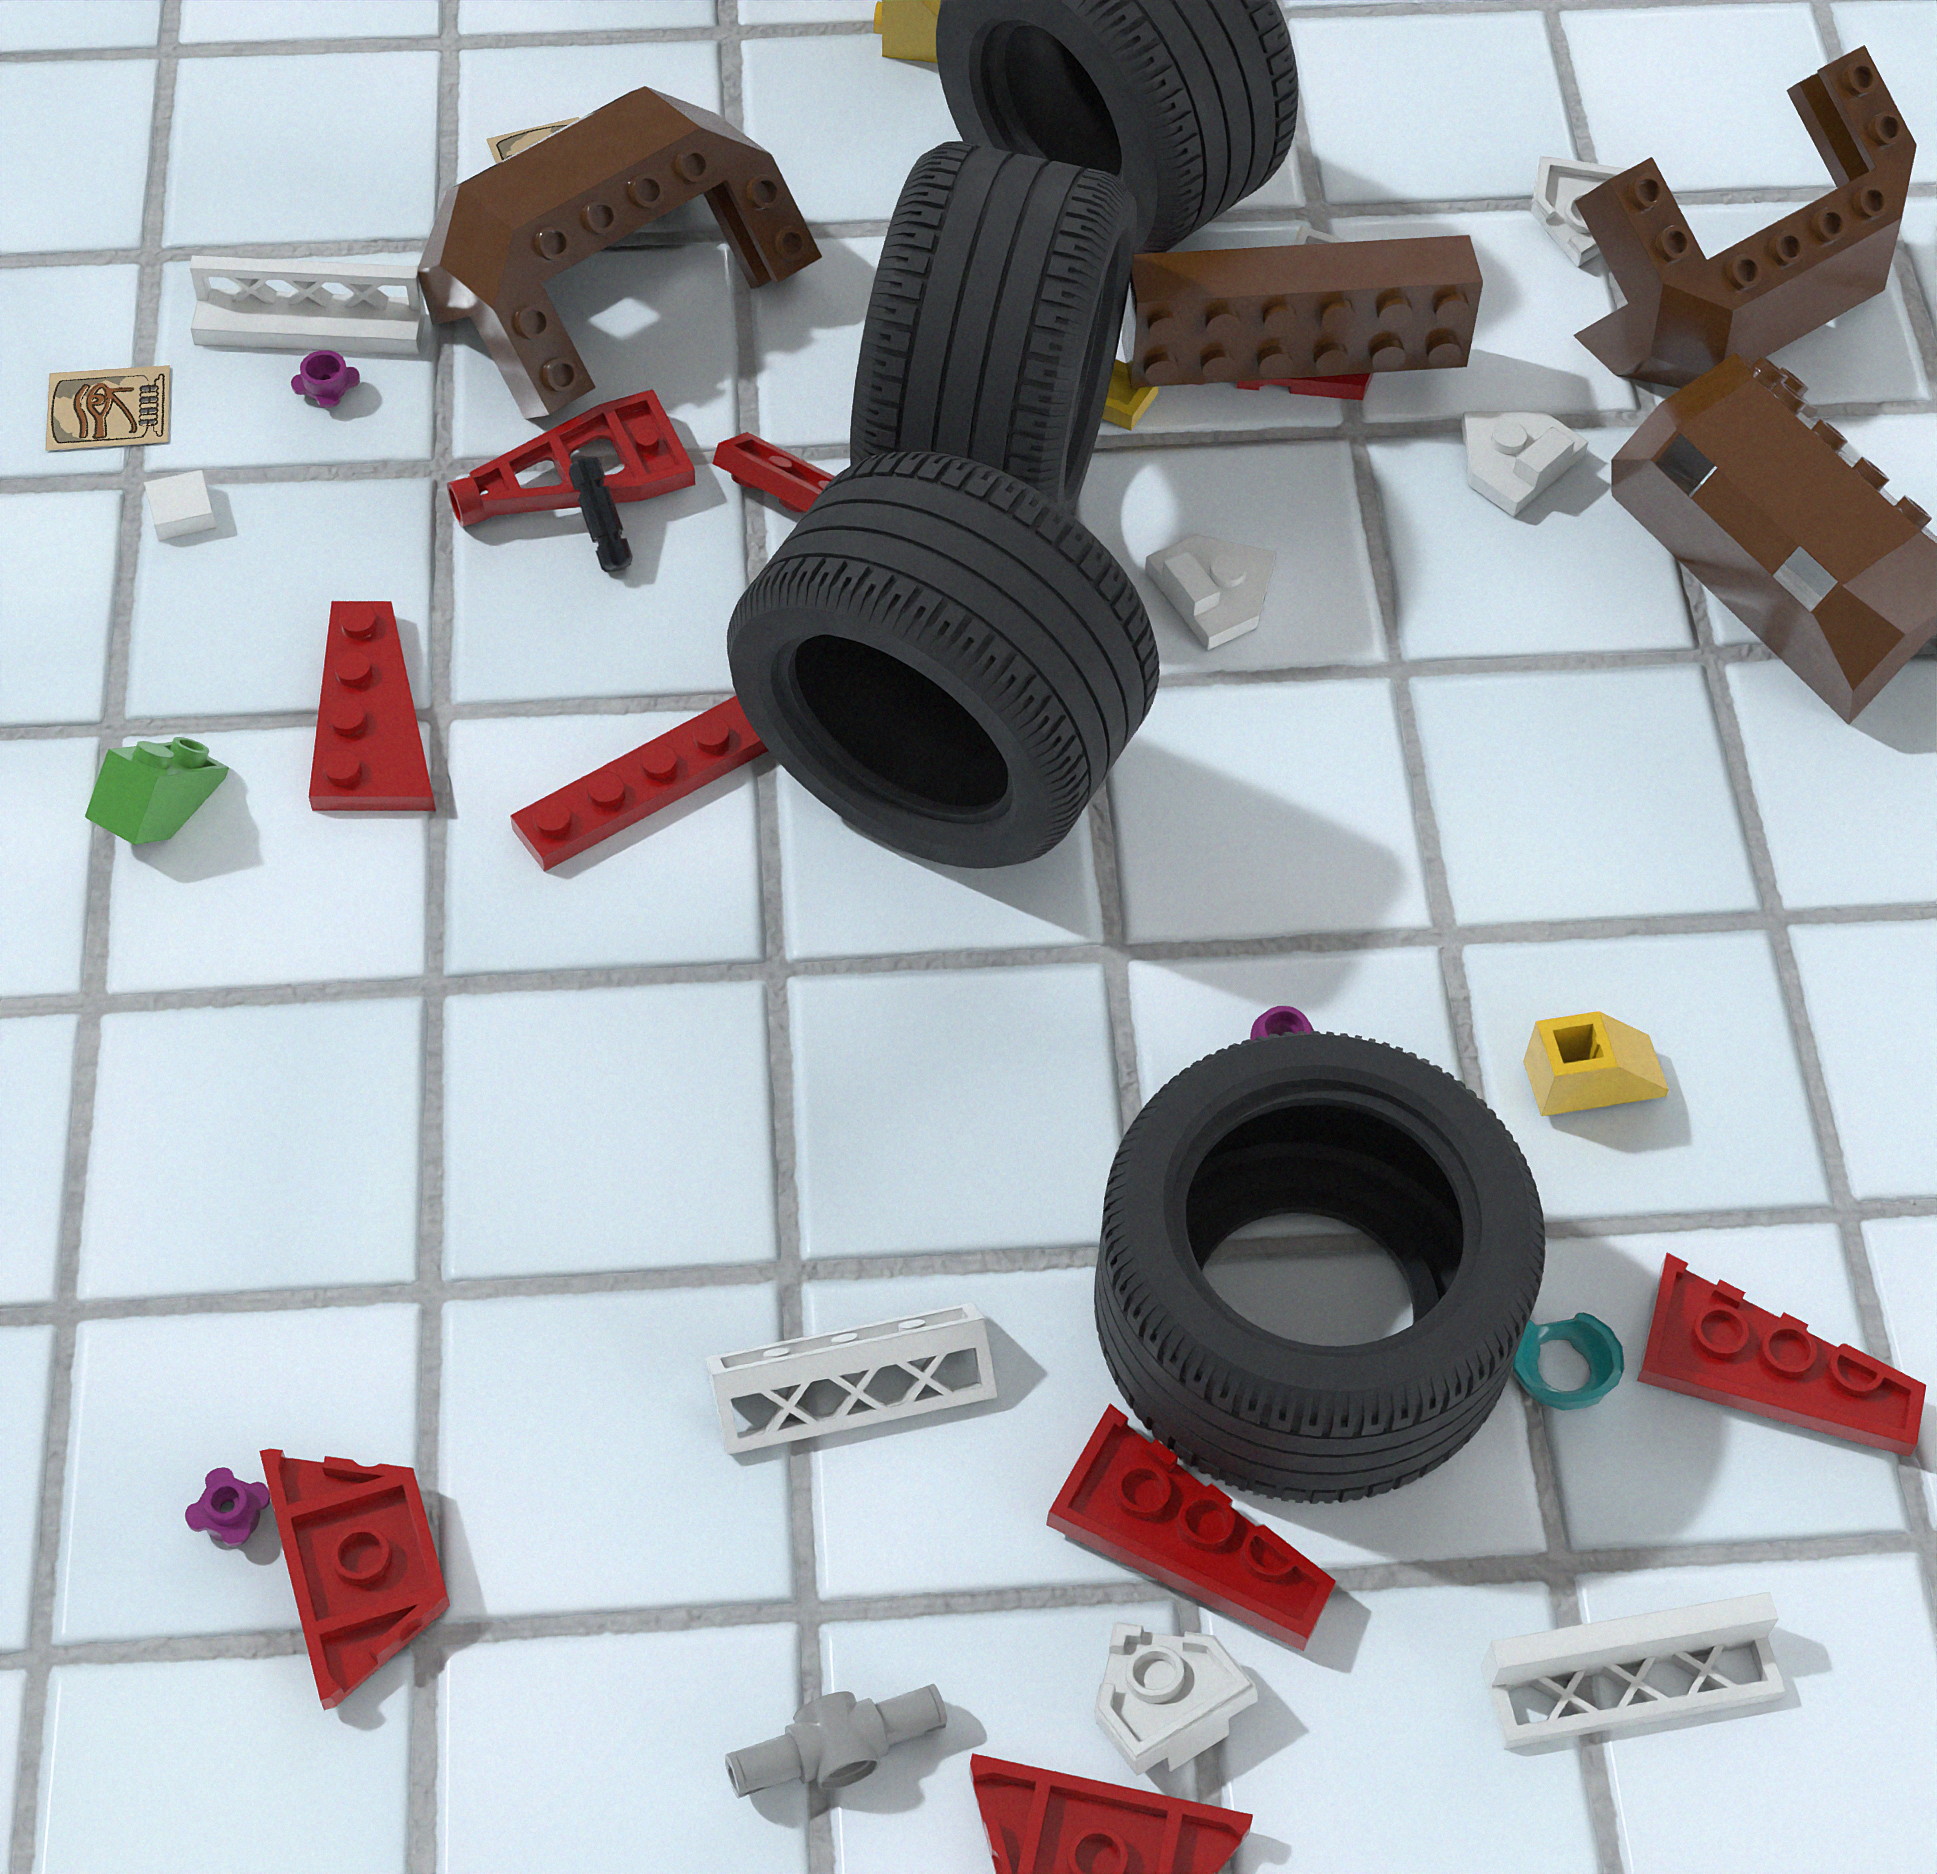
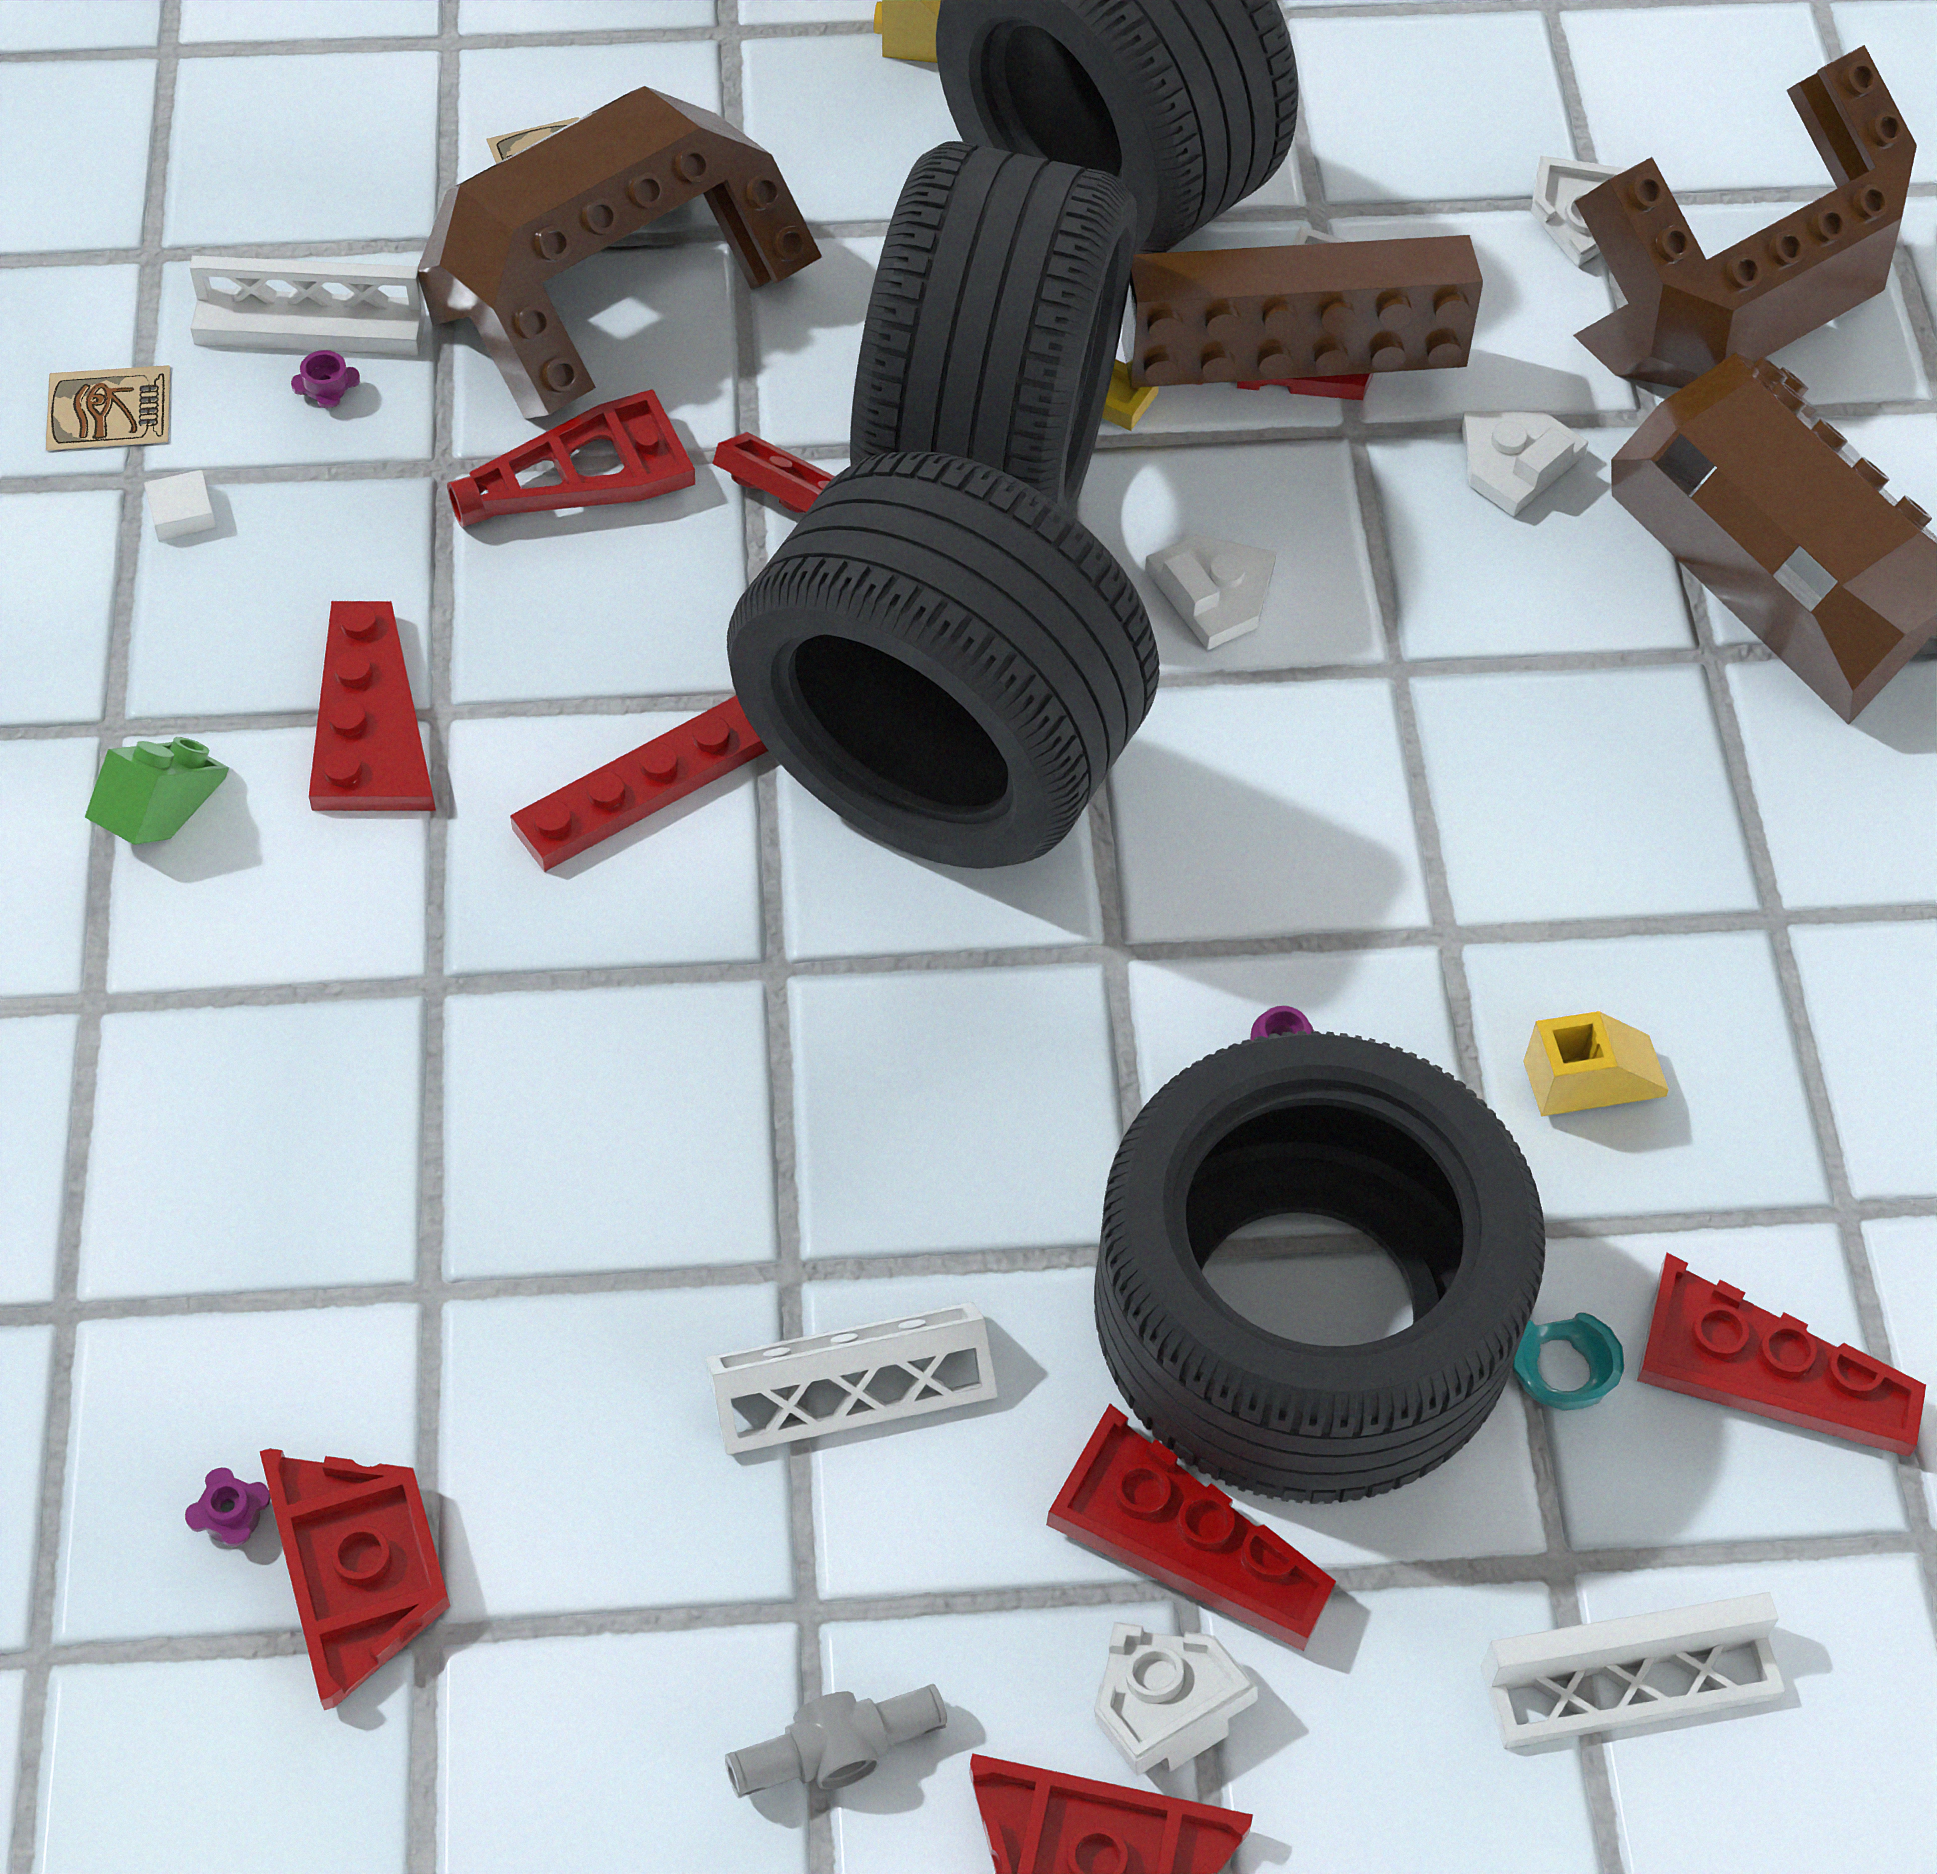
(600, 514): black axle -> none

